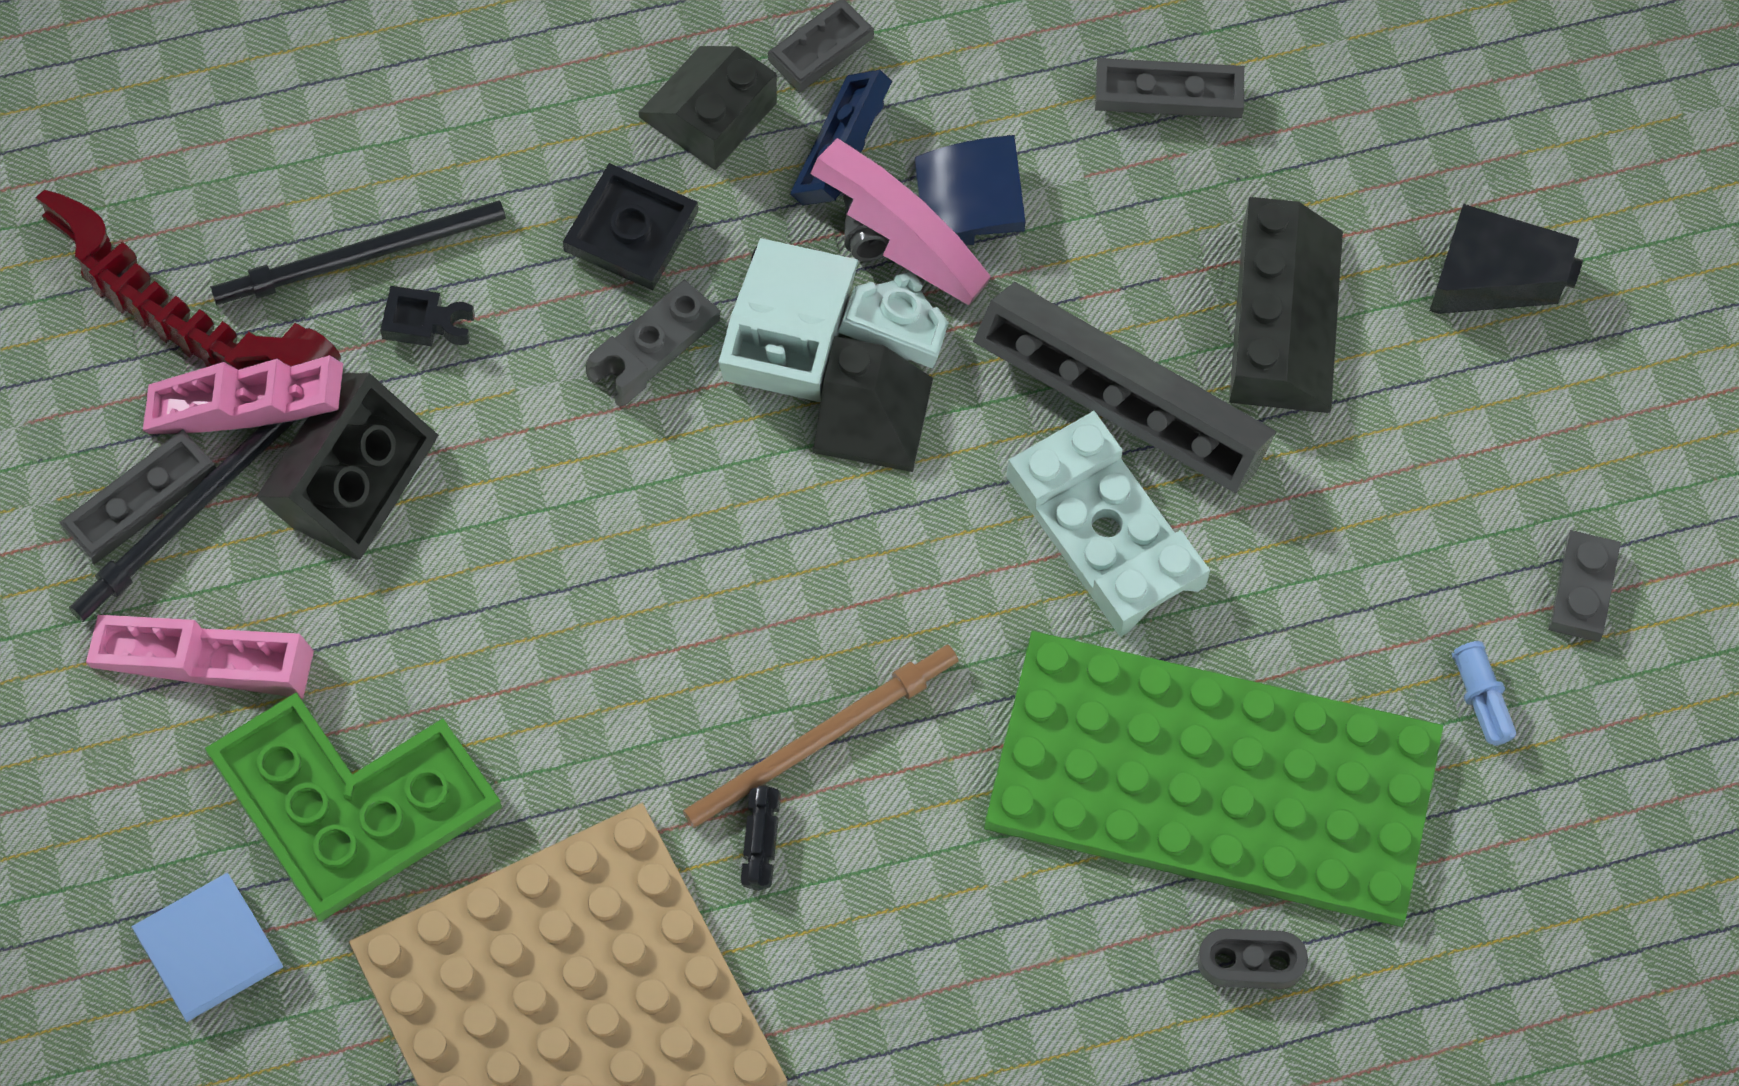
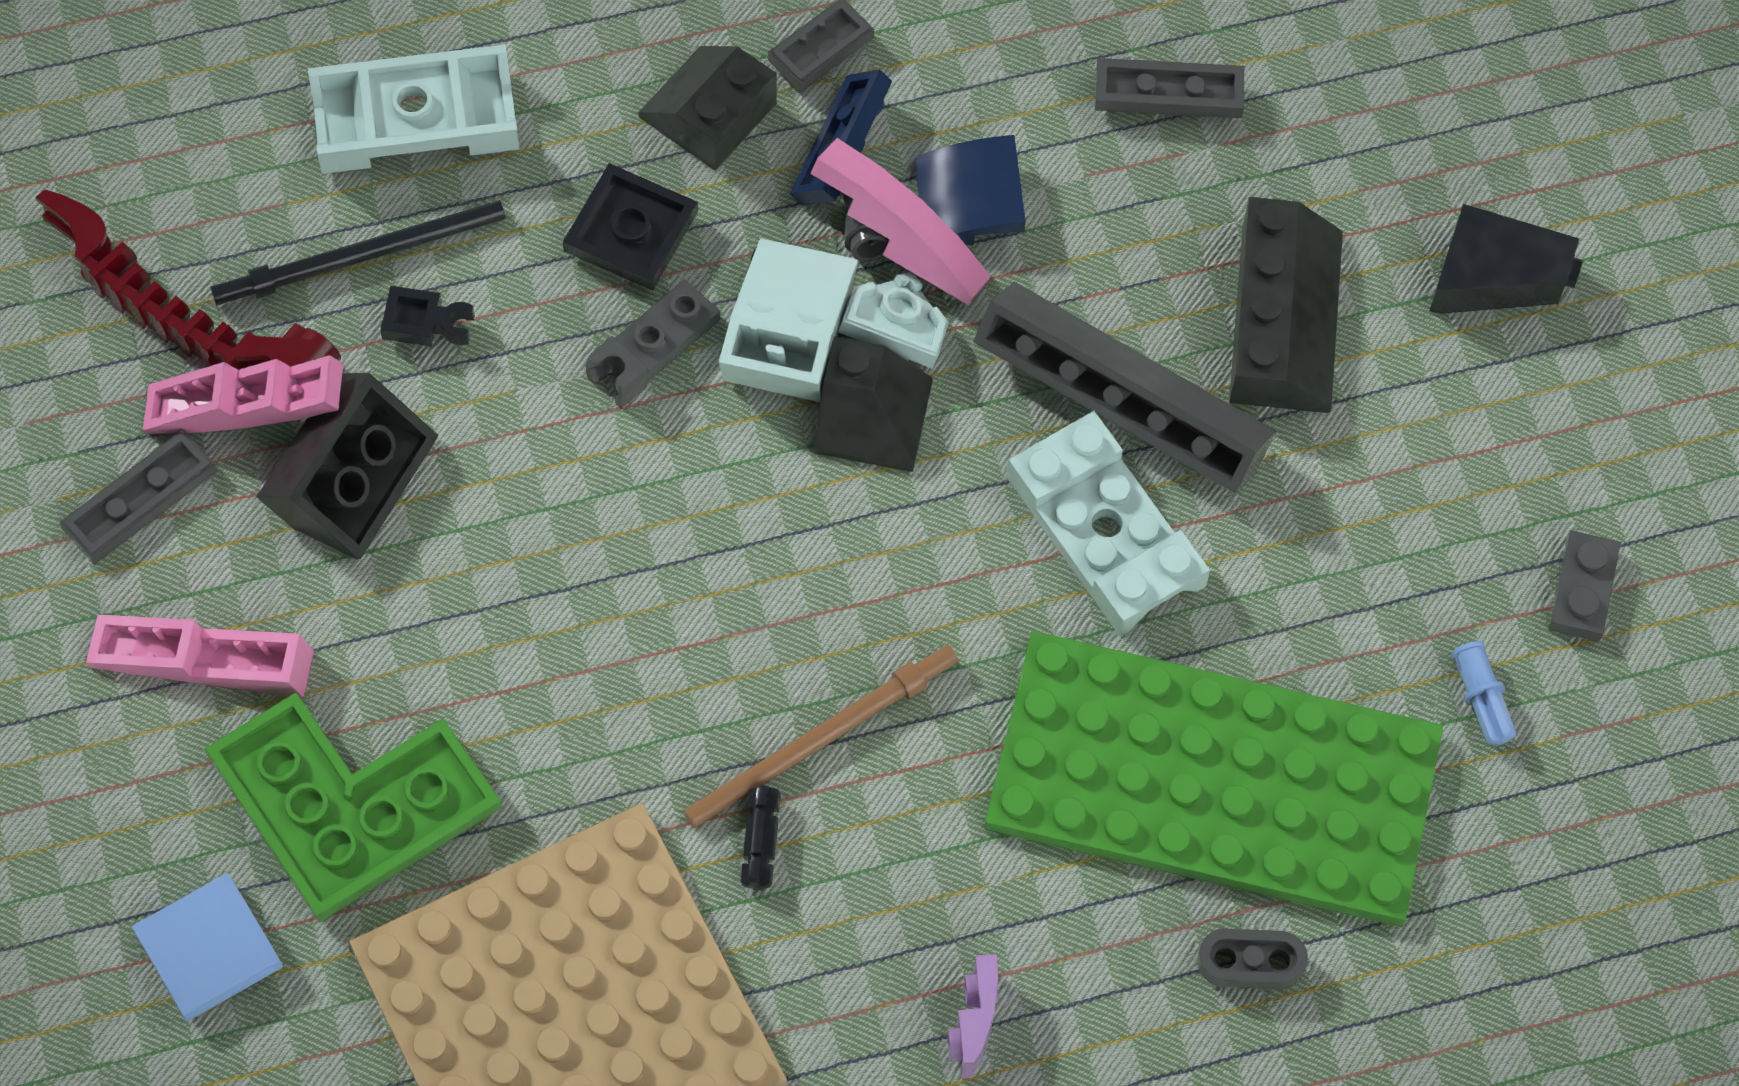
(116, 577): black bar -> none
(362, 115): none -> light aqua piece
(974, 1026): none -> lavender slope

